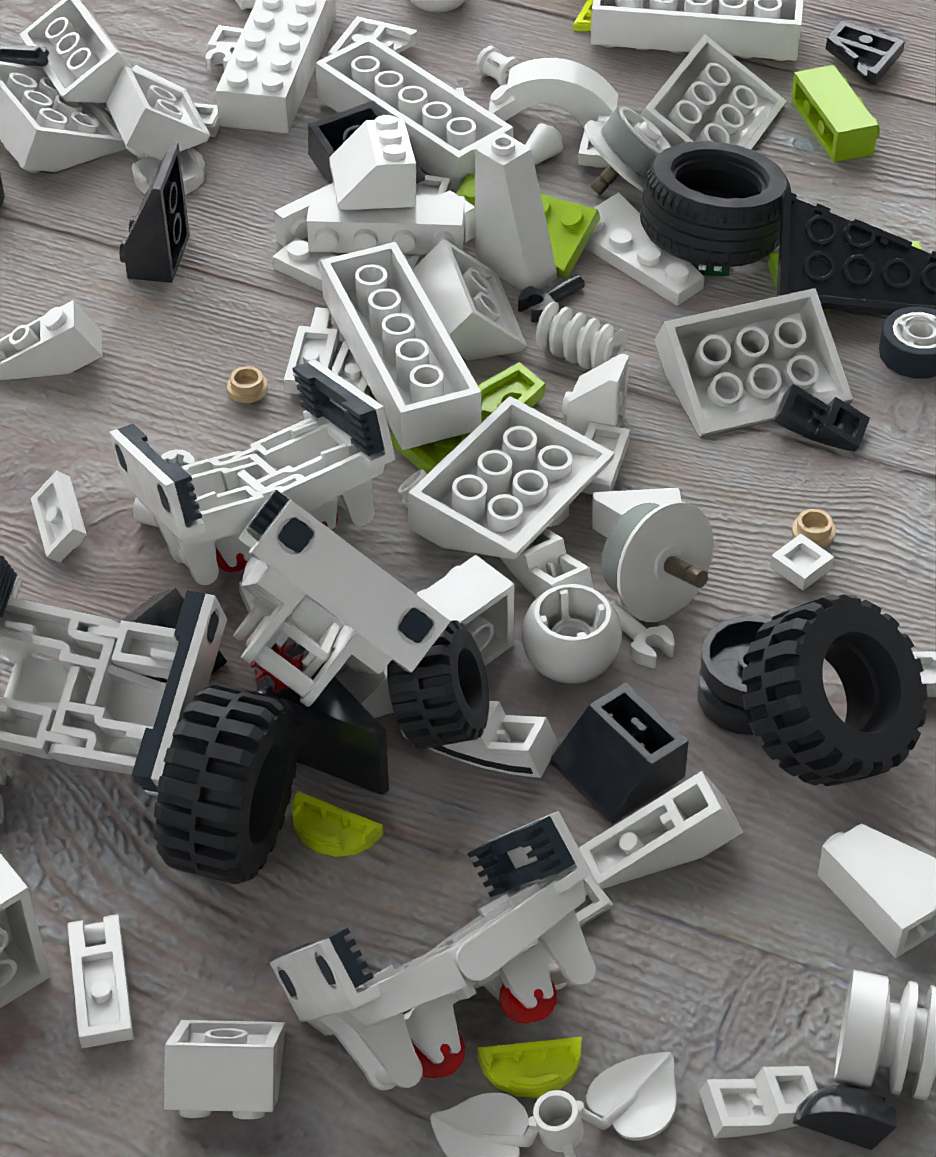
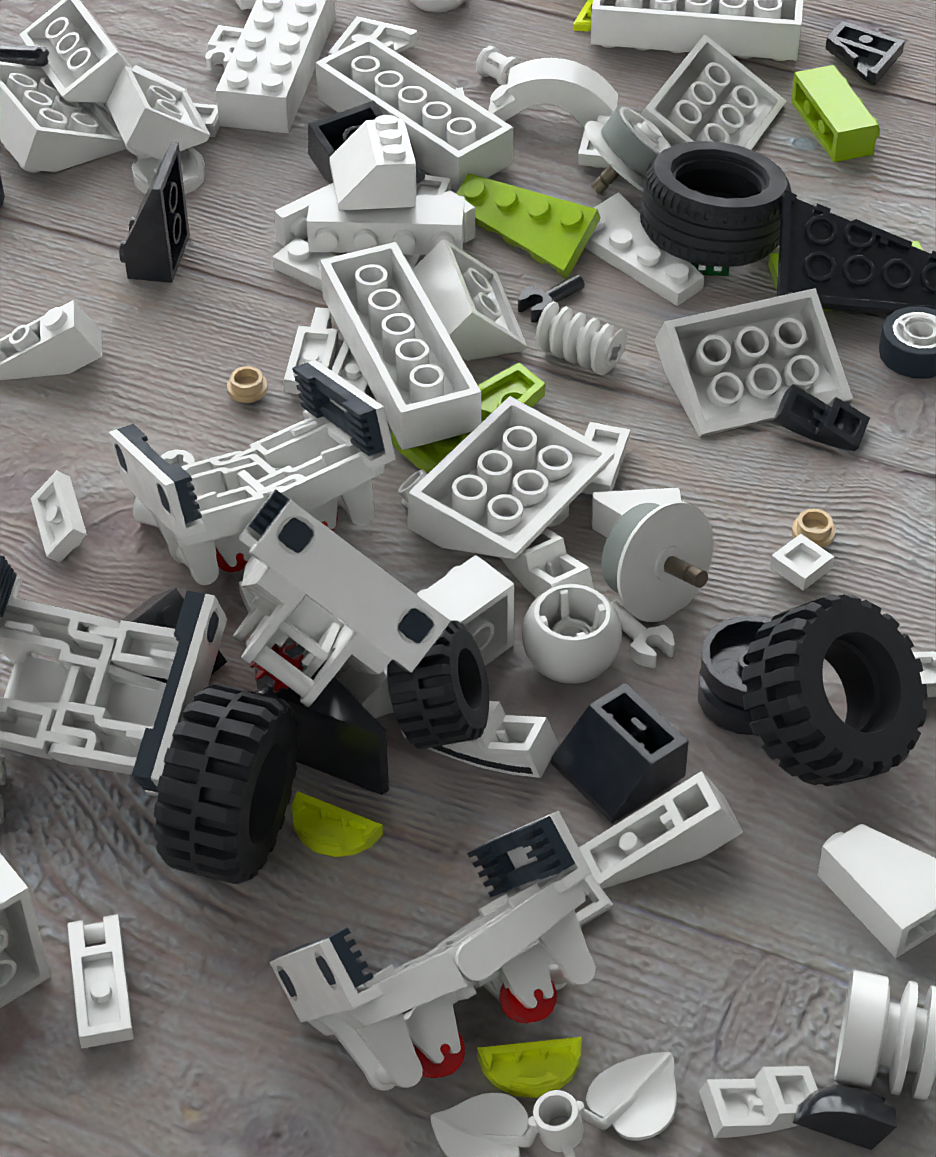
(223, 1068): white slope -> none
(511, 215): white slope -> none
(544, 143): white cone -> none
(598, 396): white slope -> none

